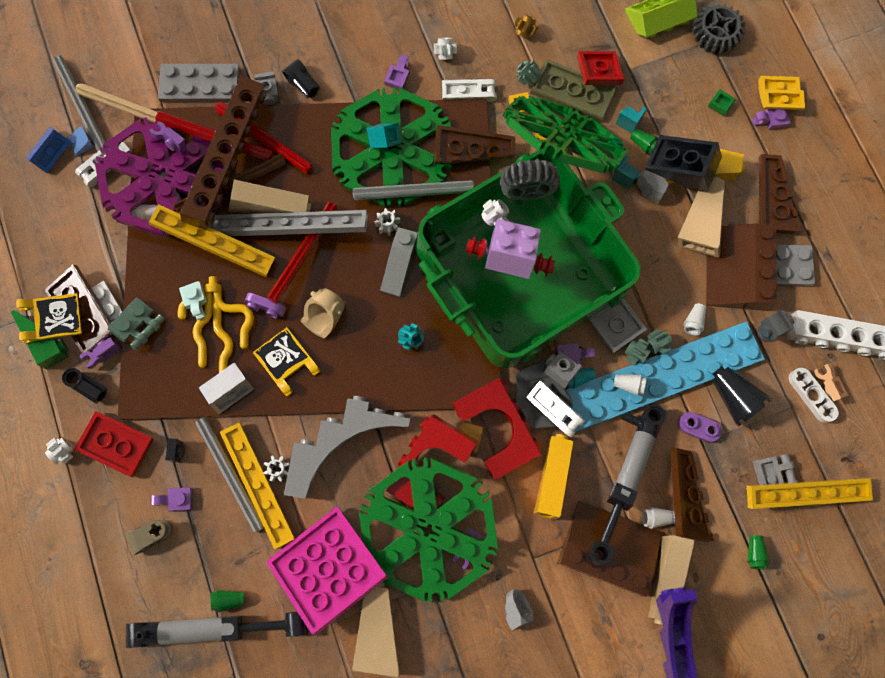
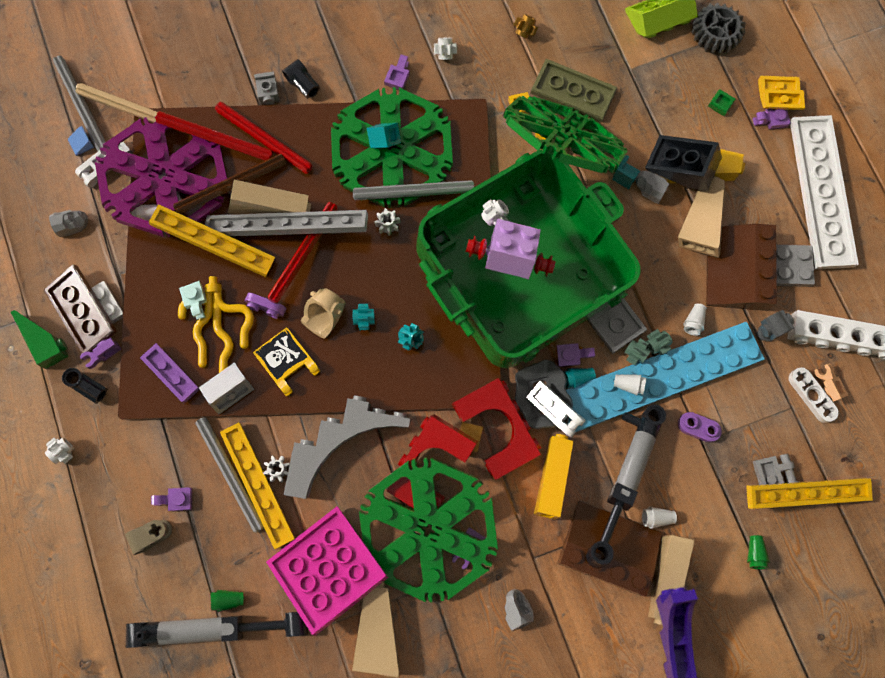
(48, 149): blue panel -> none
(53, 317): flag -> none
(68, 222): none -> light grey rock
(114, 444): red plate -> none
(131, 319): sand green plate -> none
(170, 373): none -> medium lavender plate
(172, 139): medium lavender plate -> none
(175, 450): black plate -> none
(197, 83): light grey plate -> none
(244, 91): reddish brown brick -> none
(363, 316): none -> teal gear
(399, 262): light grey slope -> none
(467, 145): reddish brown wing -> none
(469, 89): white plate -> none
(528, 73): sand green gear -> none
(529, 180): dark grey gear -> none
(562, 375): light grey brick -> none
(600, 68): red plate -> none
(630, 118): teal panel -> none
(644, 140): green cone -> none
(688, 510): reddish brown wing -> none
(739, 394): black cone -> none
(775, 196): reddish brown wing -> none
(823, 192): none -> white plate

